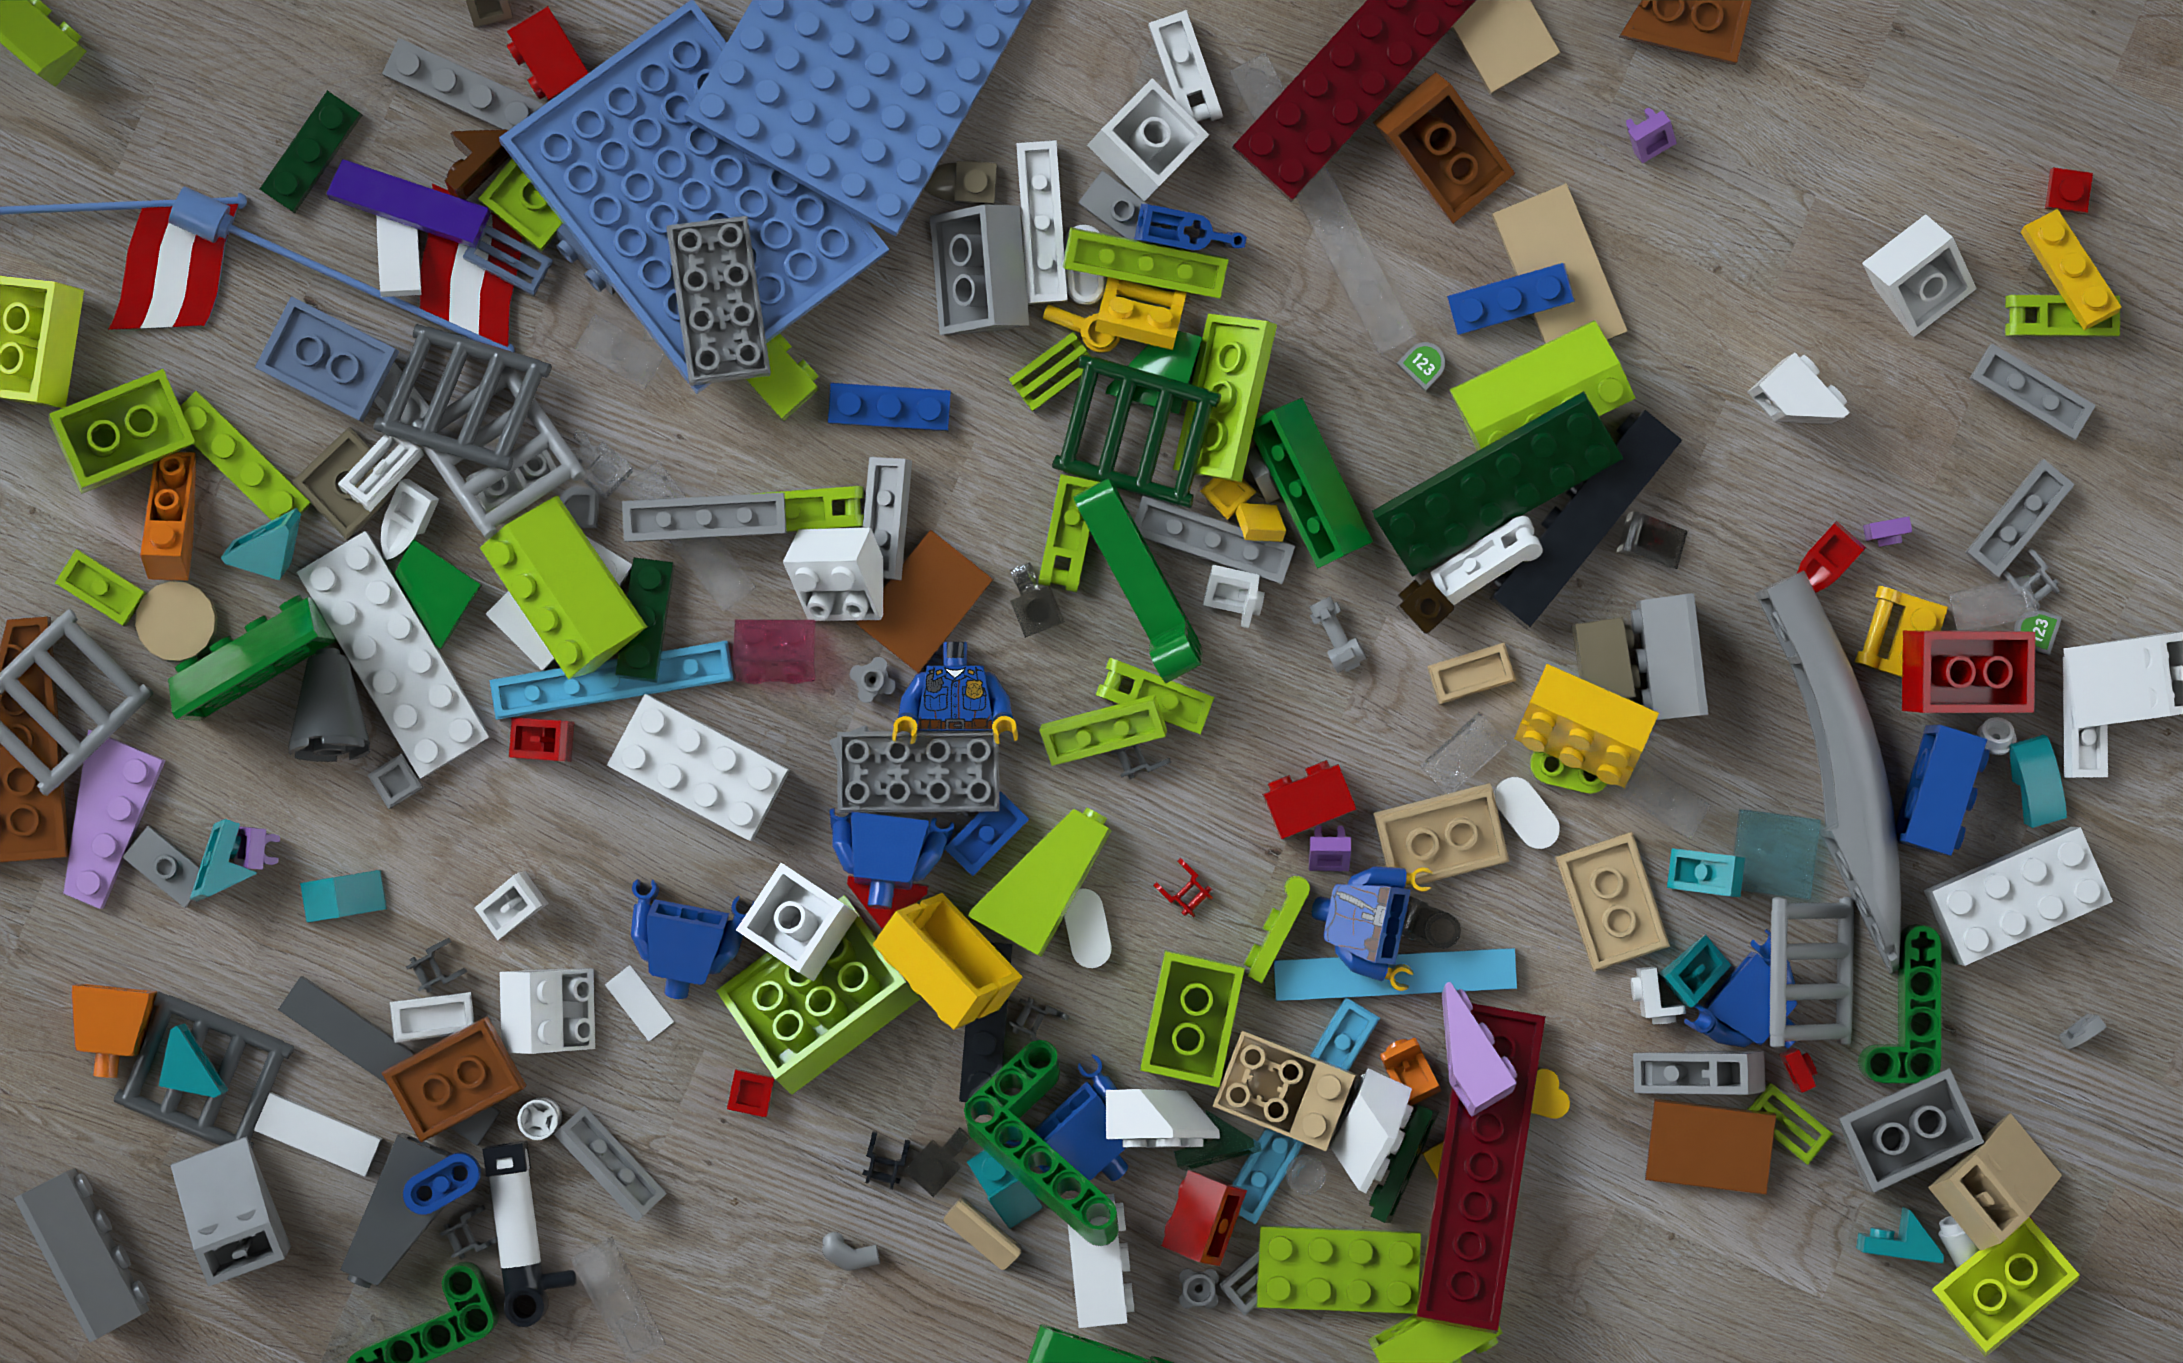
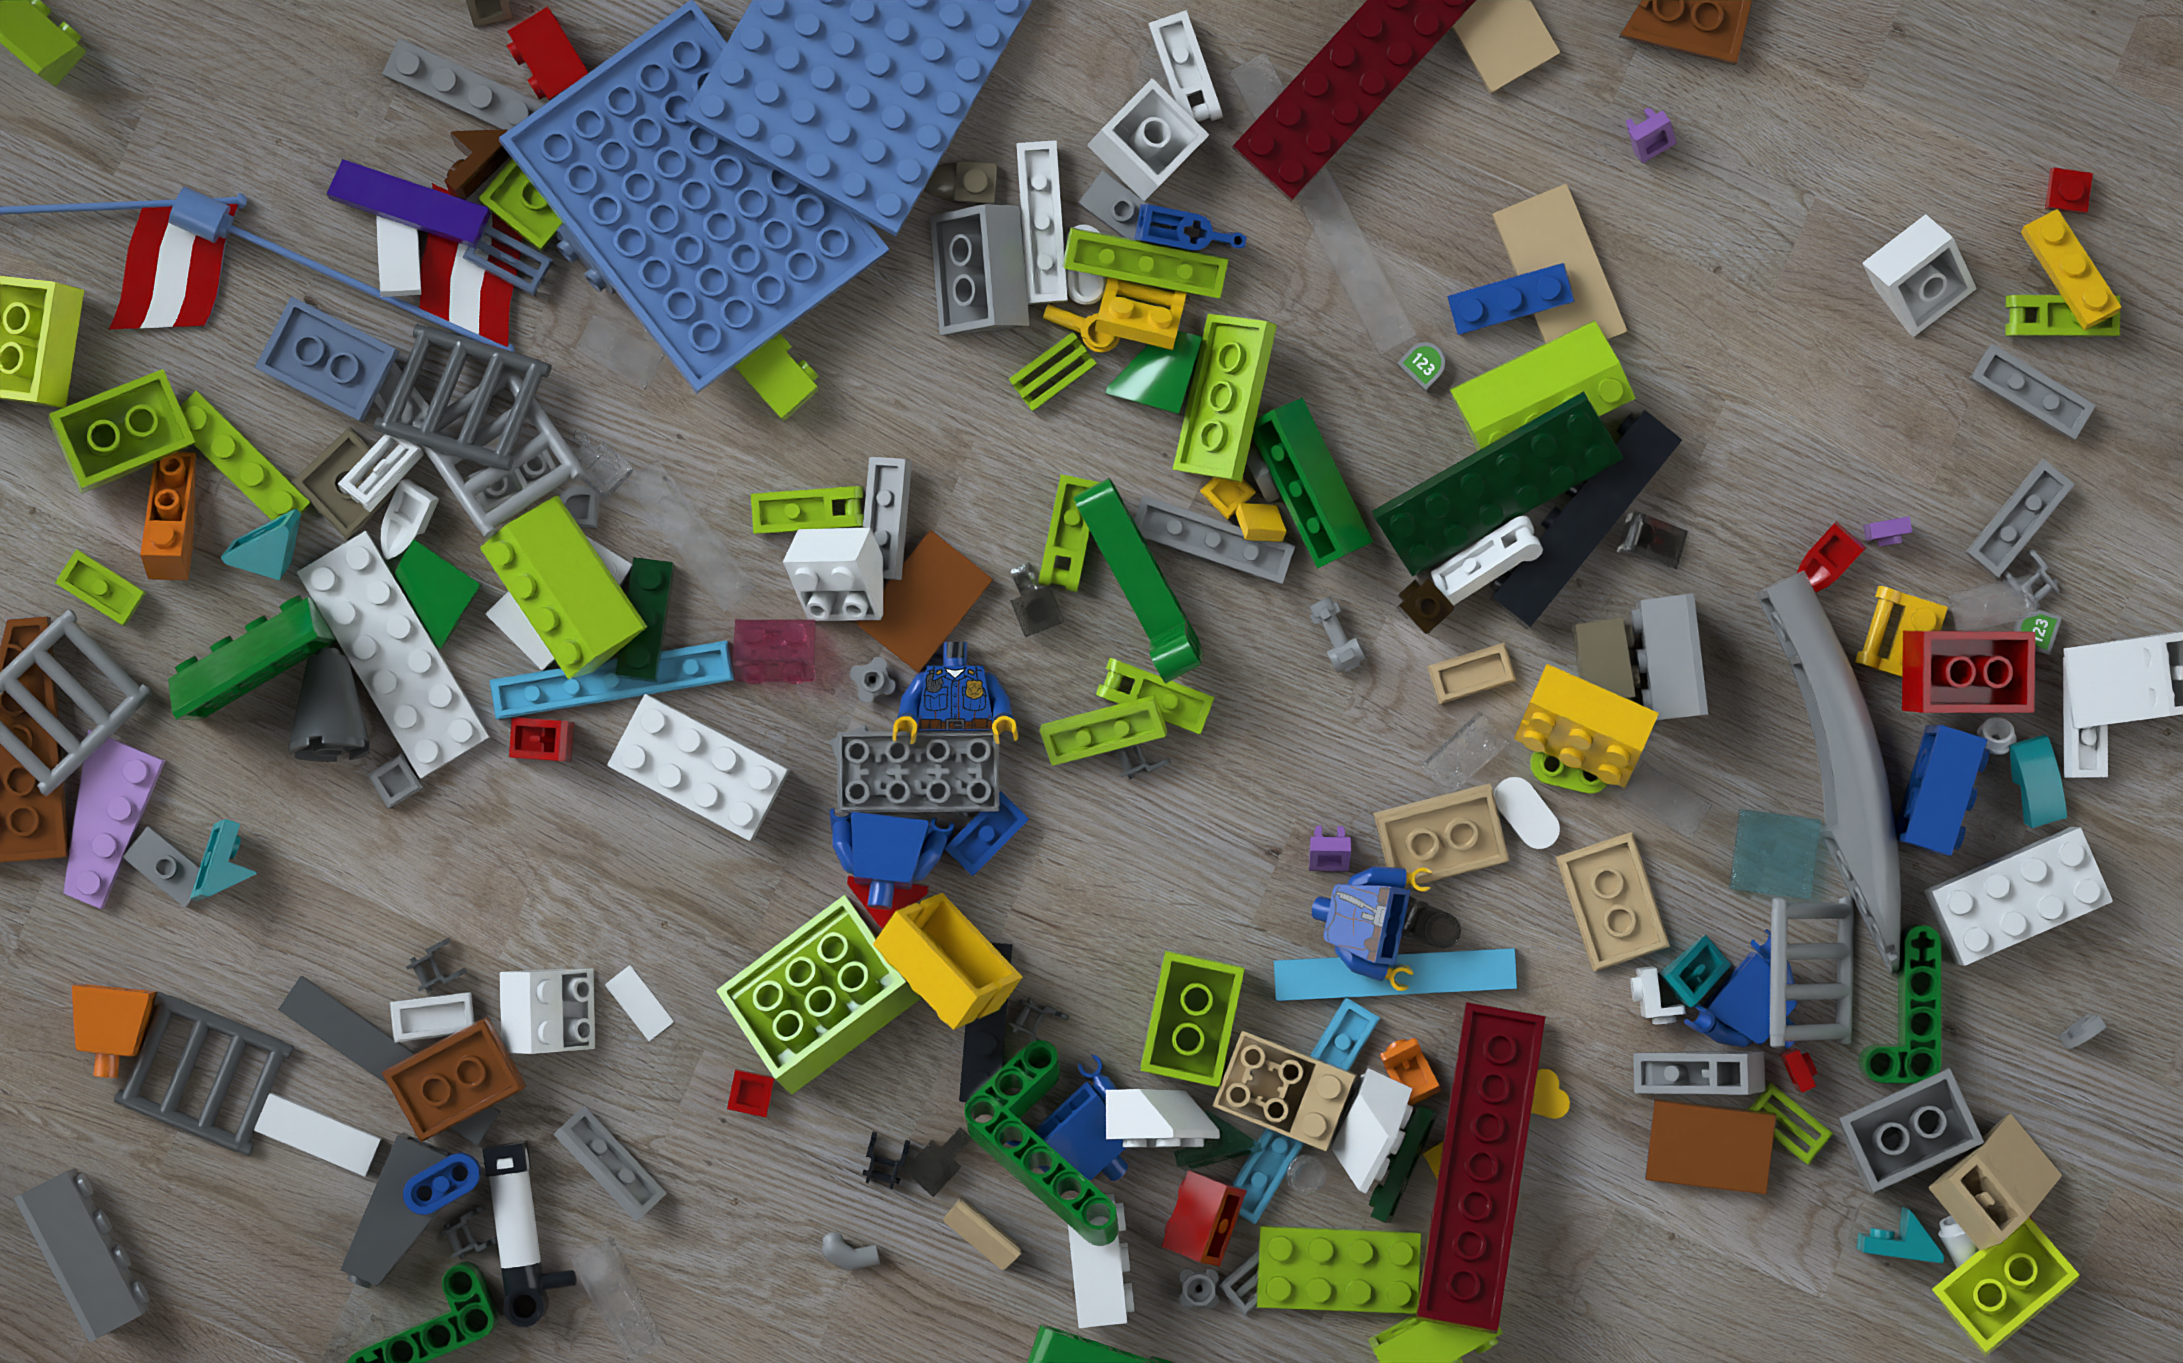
(176, 621): tan tile -> none
(188, 1067): teal slope -> none
(229, 1212): light grey slope -> none
(252, 848): medium lavender tile -> none
(310, 151): dark green plate -> none
(343, 896): teal slope -> none
(511, 904): white slope -> none
(533, 1122): white wheel -> none
(683, 940): blue torso -> none
(704, 517): light grey plate -> none
(718, 300): light grey tile -> none
(797, 922): white brick -> none
(889, 407): blue plate -> none
(1004, 1191): teal slope -> none
(1042, 885): lime slope -> none
(1088, 929): white tile -> none
(1167, 389): dark green bar -> none
(1196, 900): red piece -> none
(1234, 592): white bracket -> none
(1278, 926): lime plate -> none
(1308, 800): red brick -> none
(1444, 147): dark orange slope -> none
(1473, 1063): lavender slope -> none
(1706, 872): teal slope -> none
(1797, 395): white slope -> none

